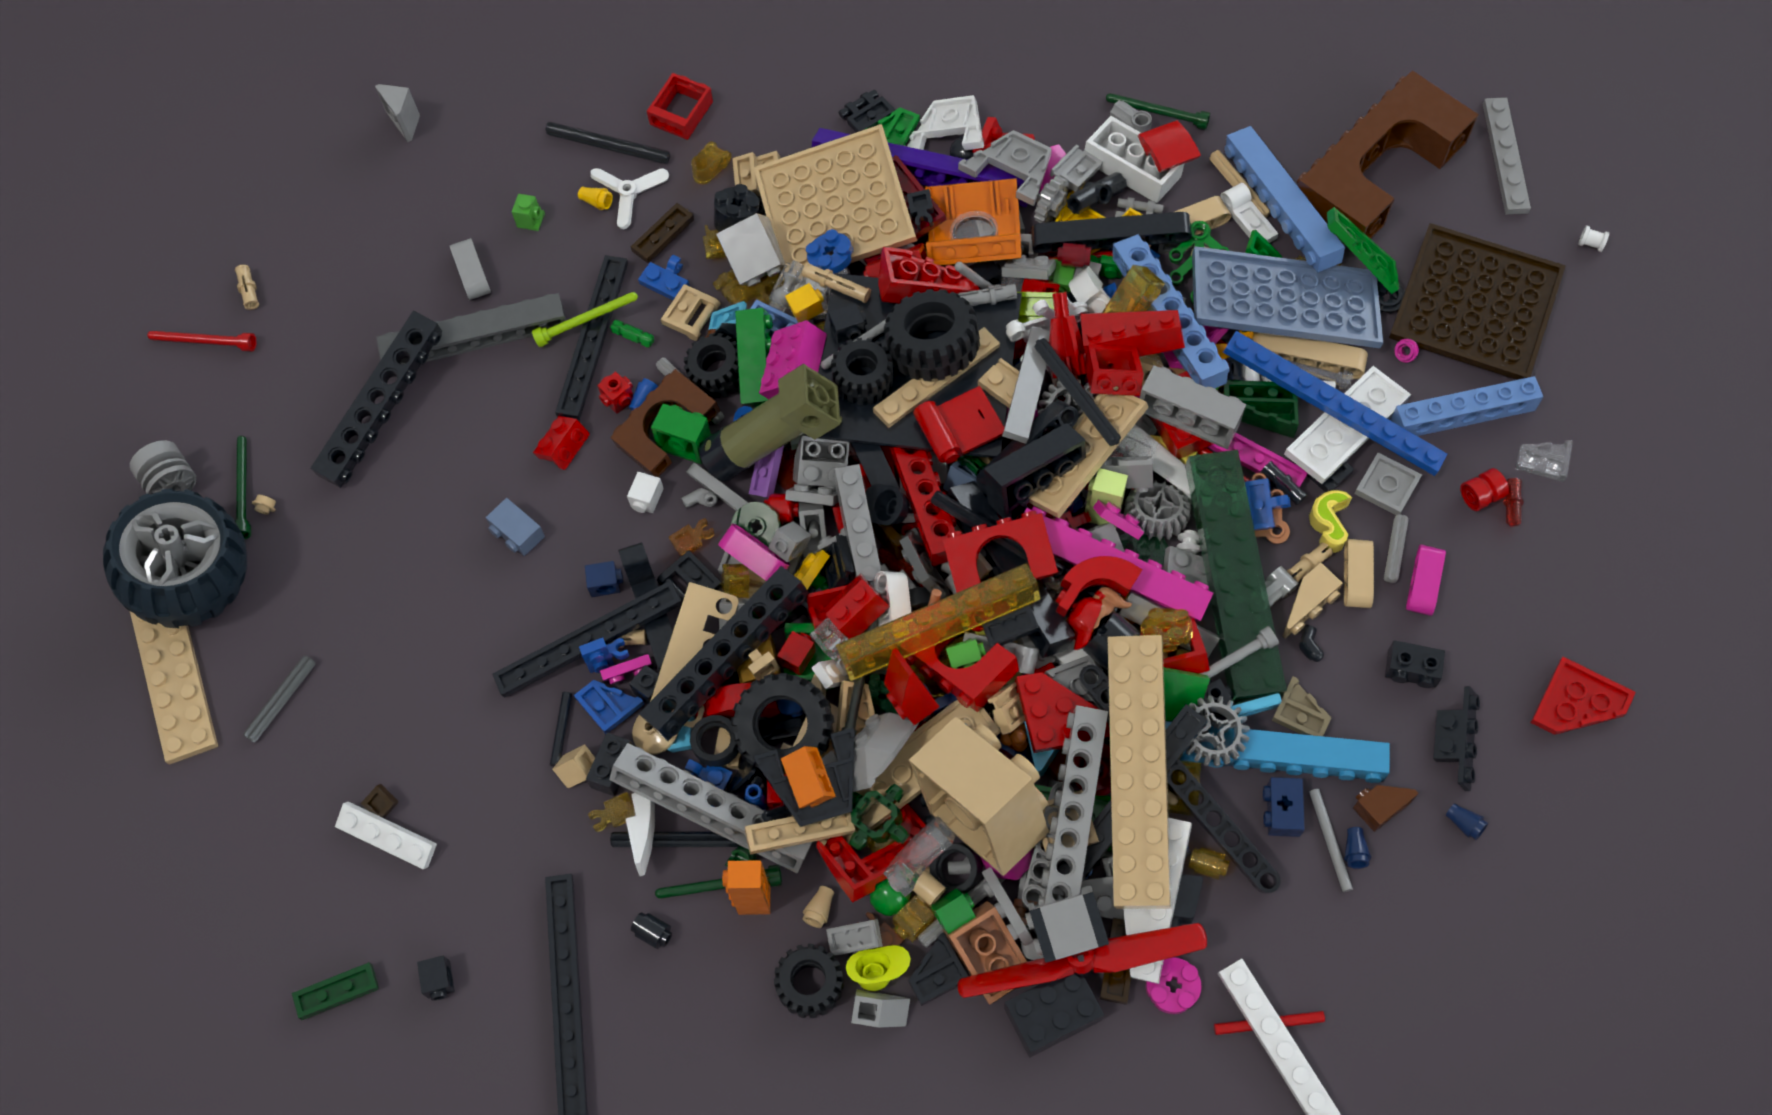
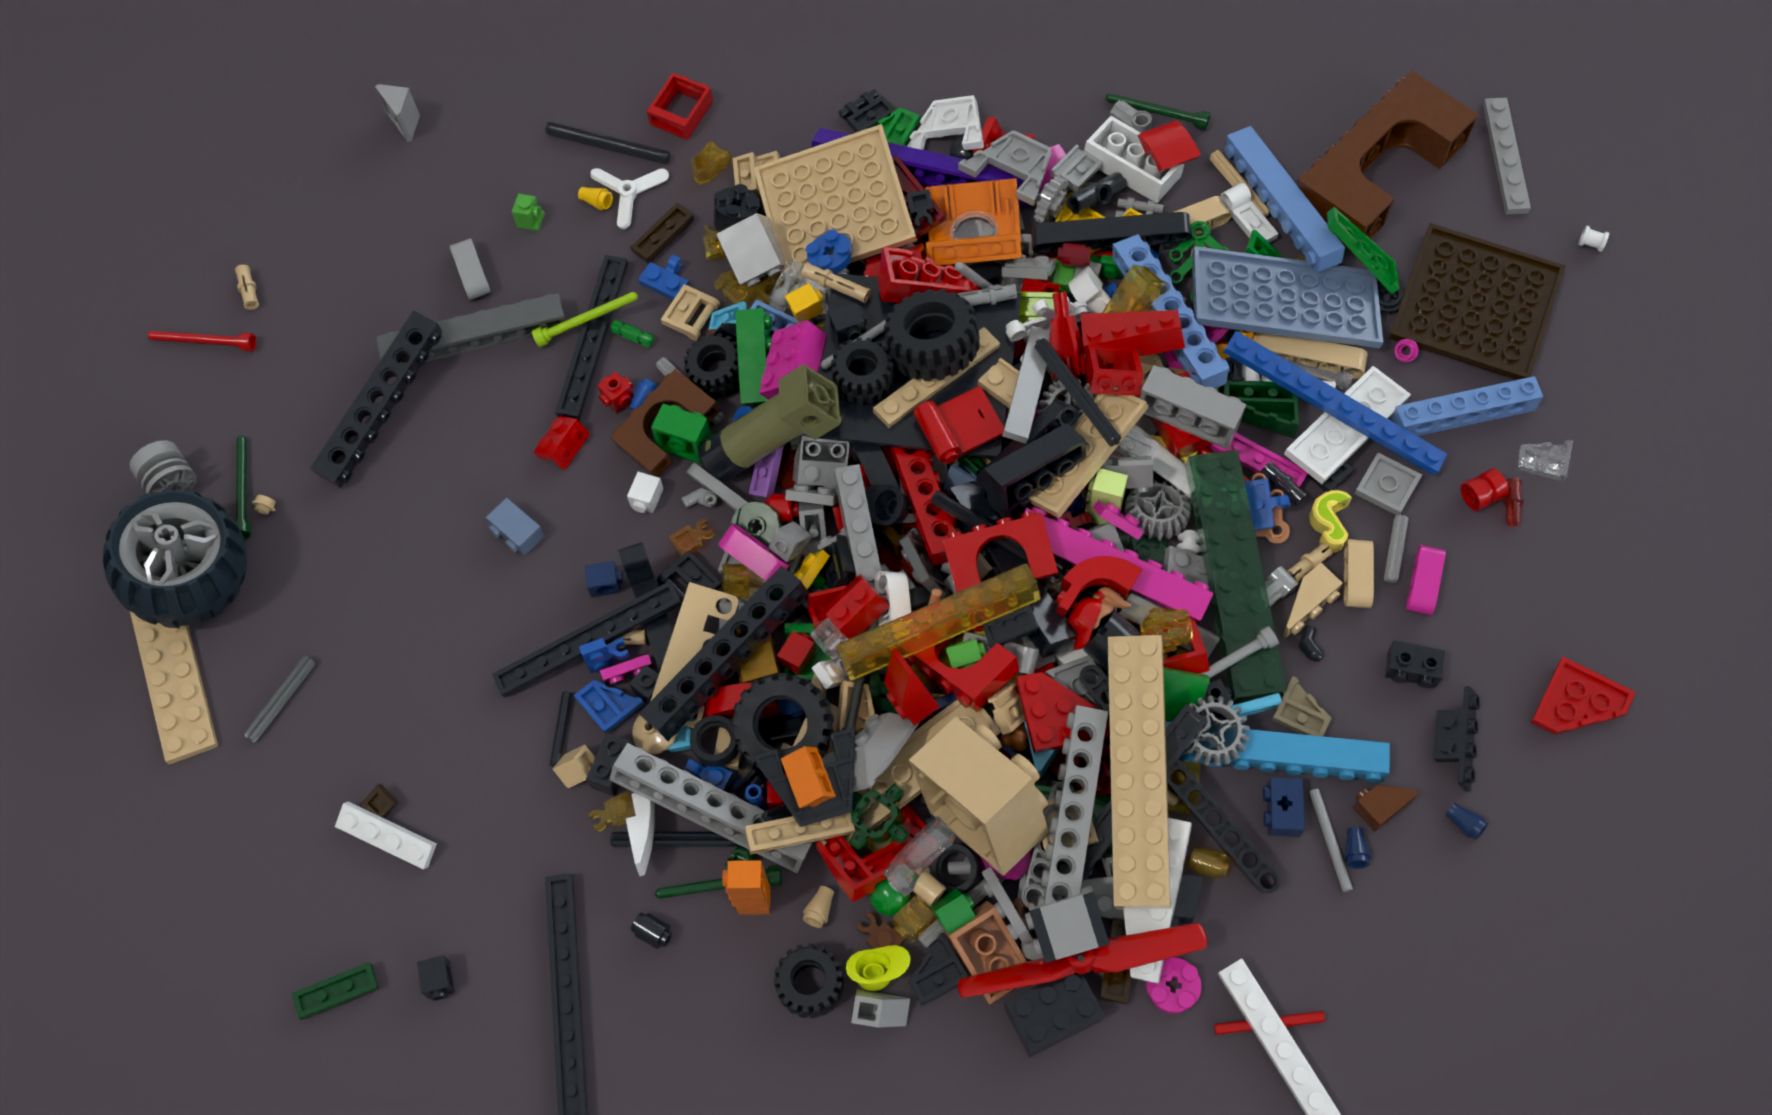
(762, 665): tan tile -> none
(854, 937): light grey plate -> none

